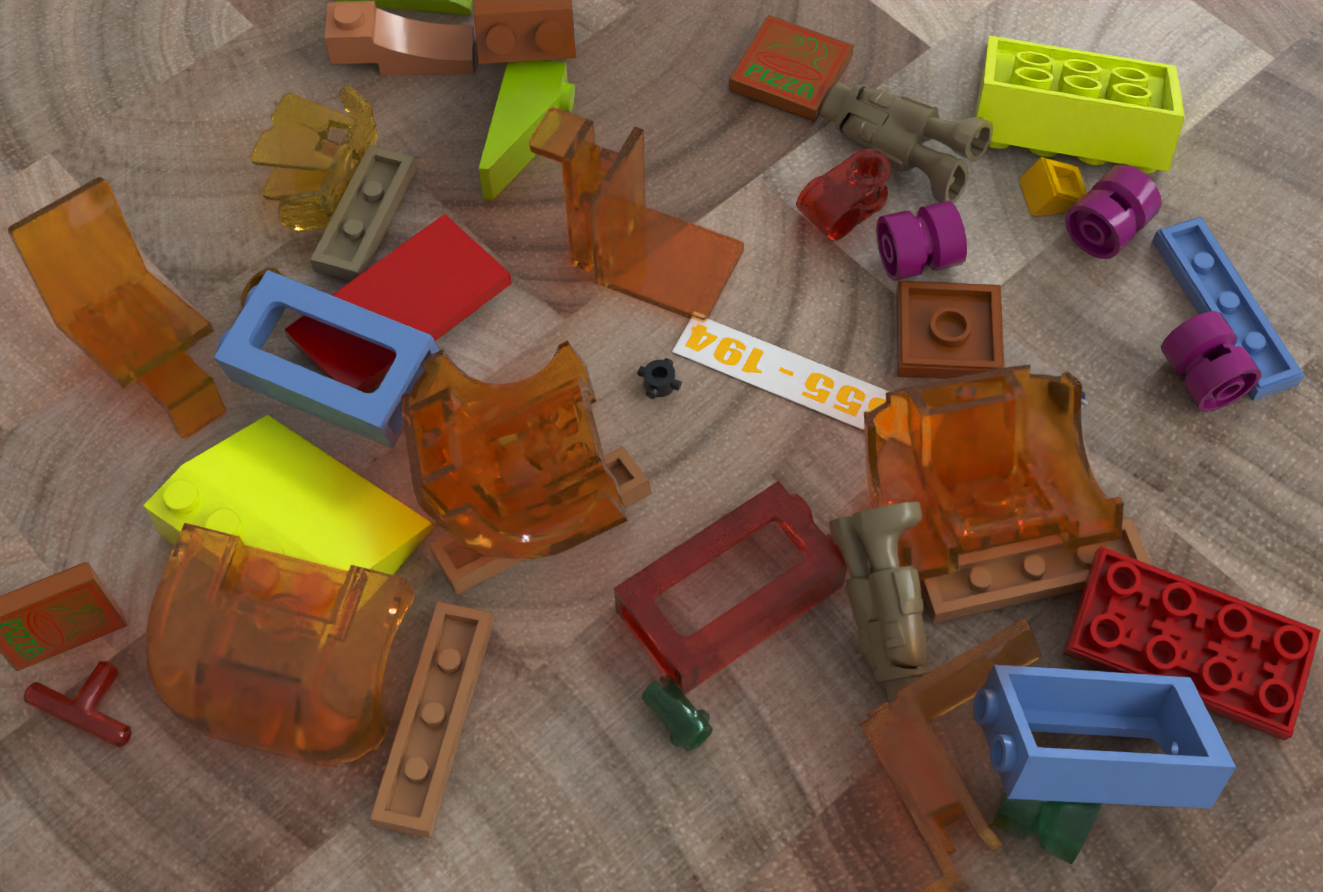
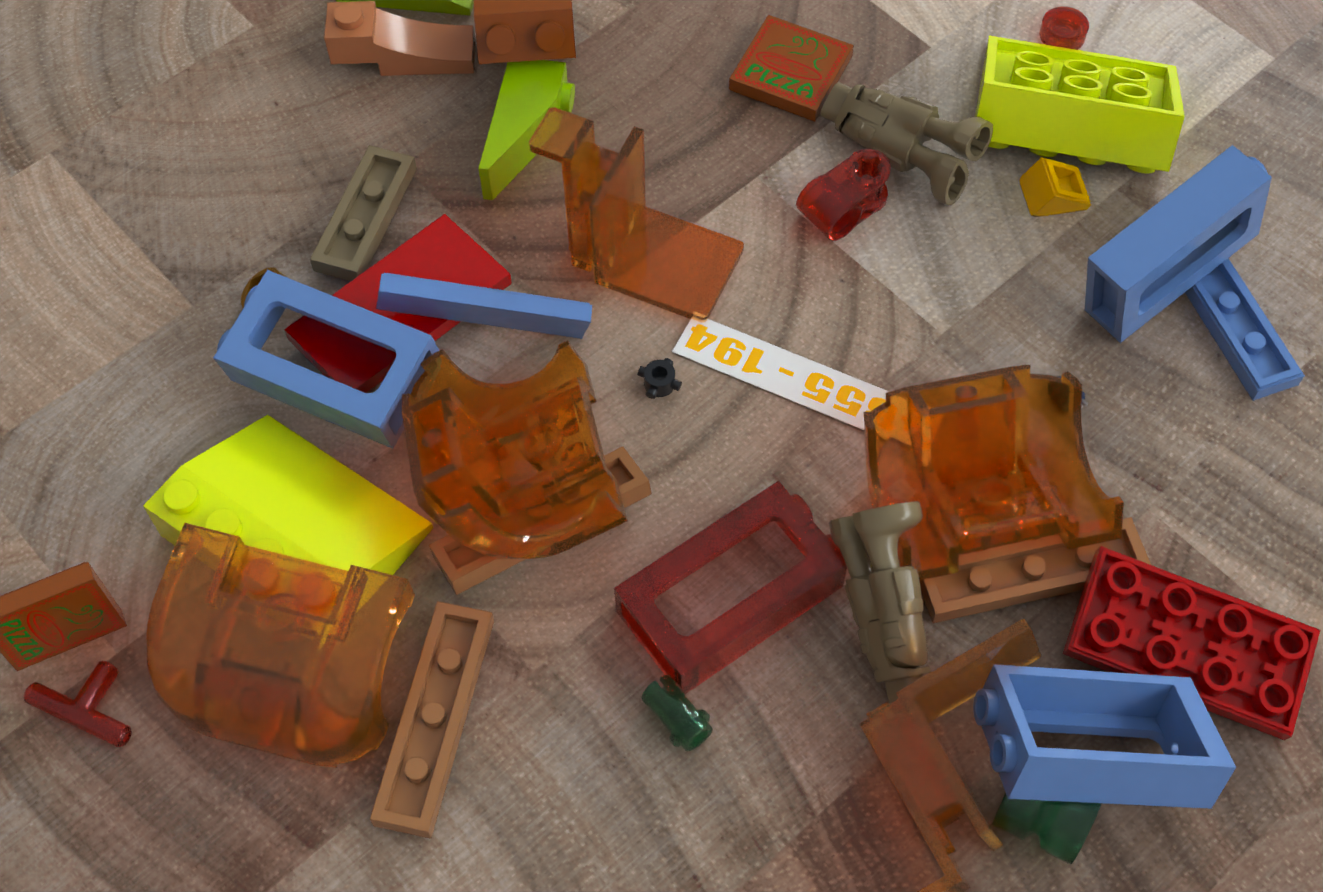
(114, 306): clear orange piece -> none
(308, 167): clear yellow piece -> none
(483, 305): none -> medium blue tile
(929, 238): magenta wheel -> none
(948, 329): dark orange tile -> none
(1064, 28): none -> clear red tile
(1113, 211): magenta wheel -> none
(1176, 243): none -> medium blue piece
(1212, 365): magenta wheel -> none

